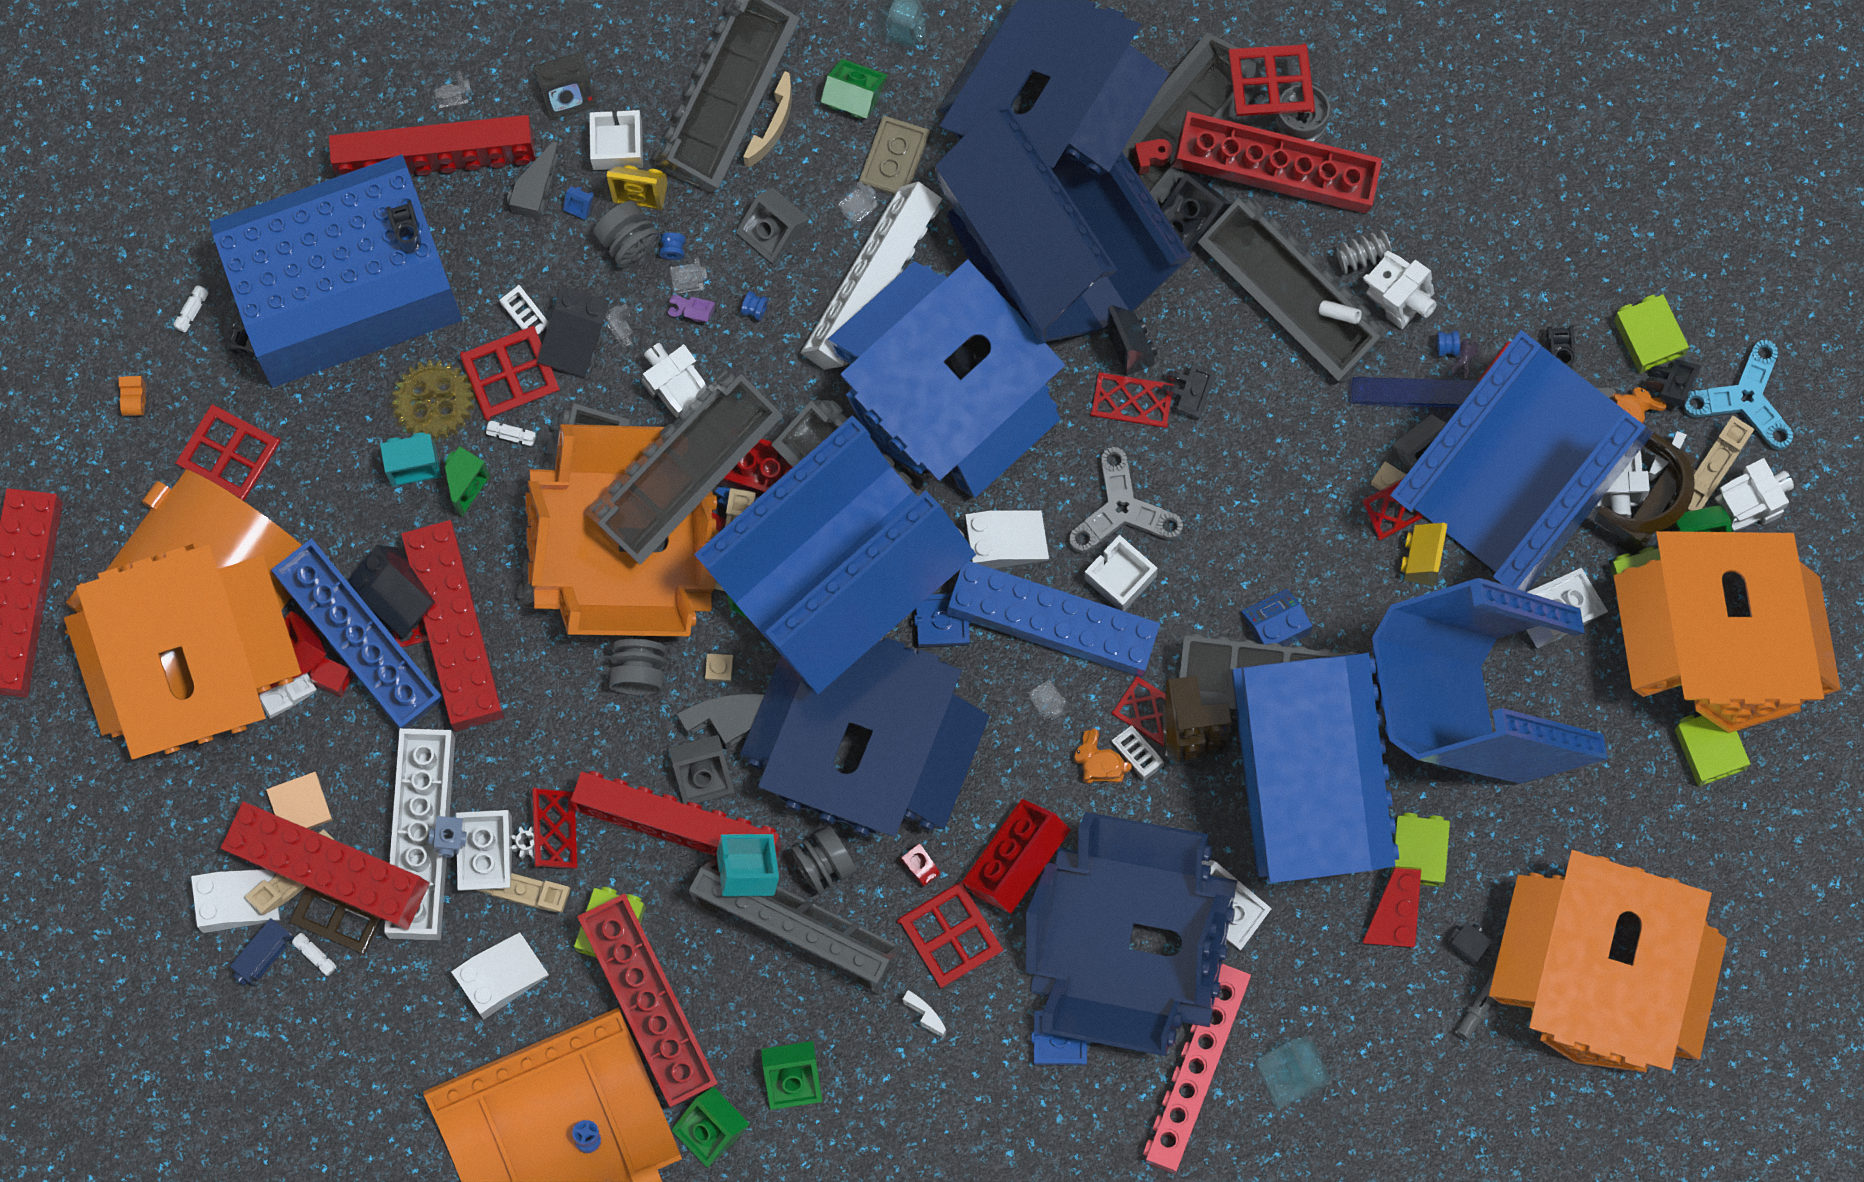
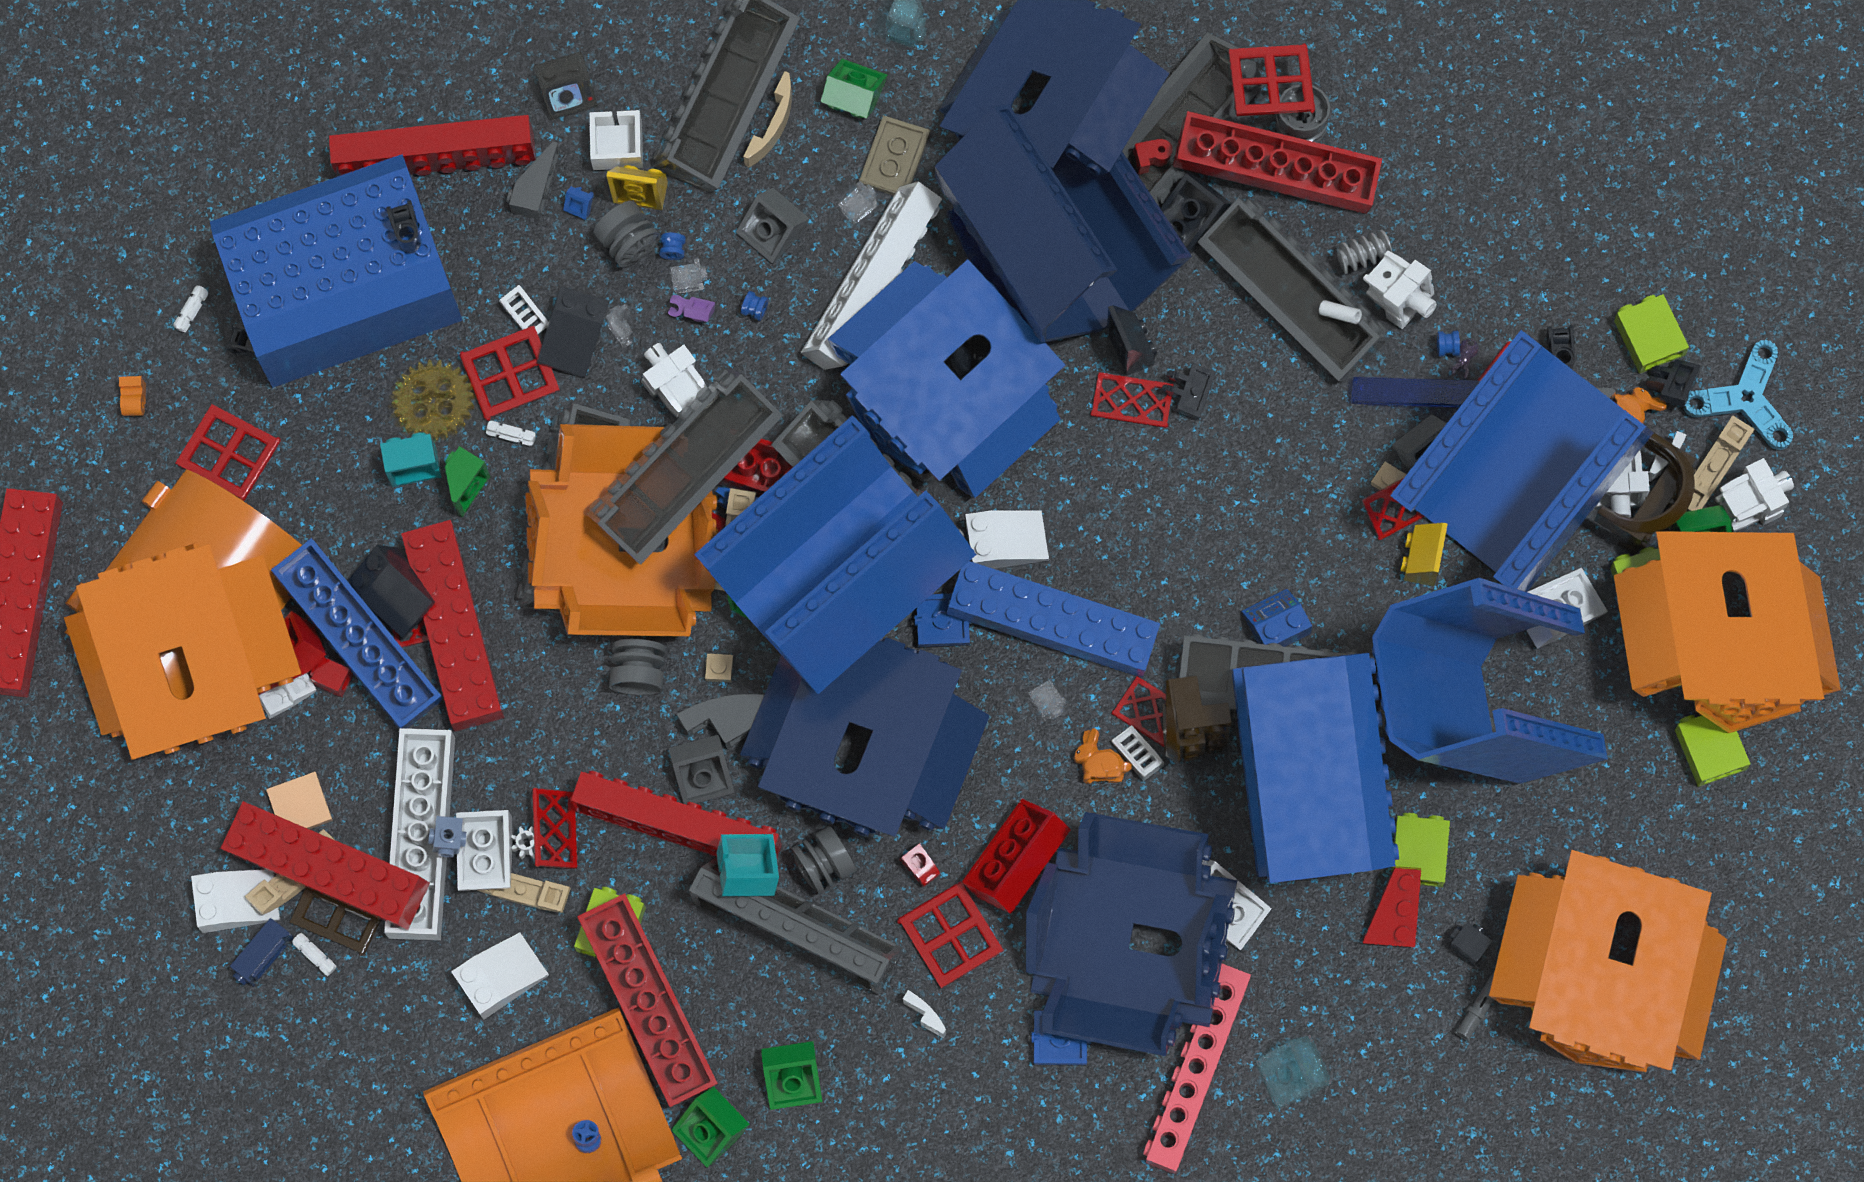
(453, 94): clear bracket -> none
(1123, 575): white piece -> none
(1138, 515): light grey piece -> none

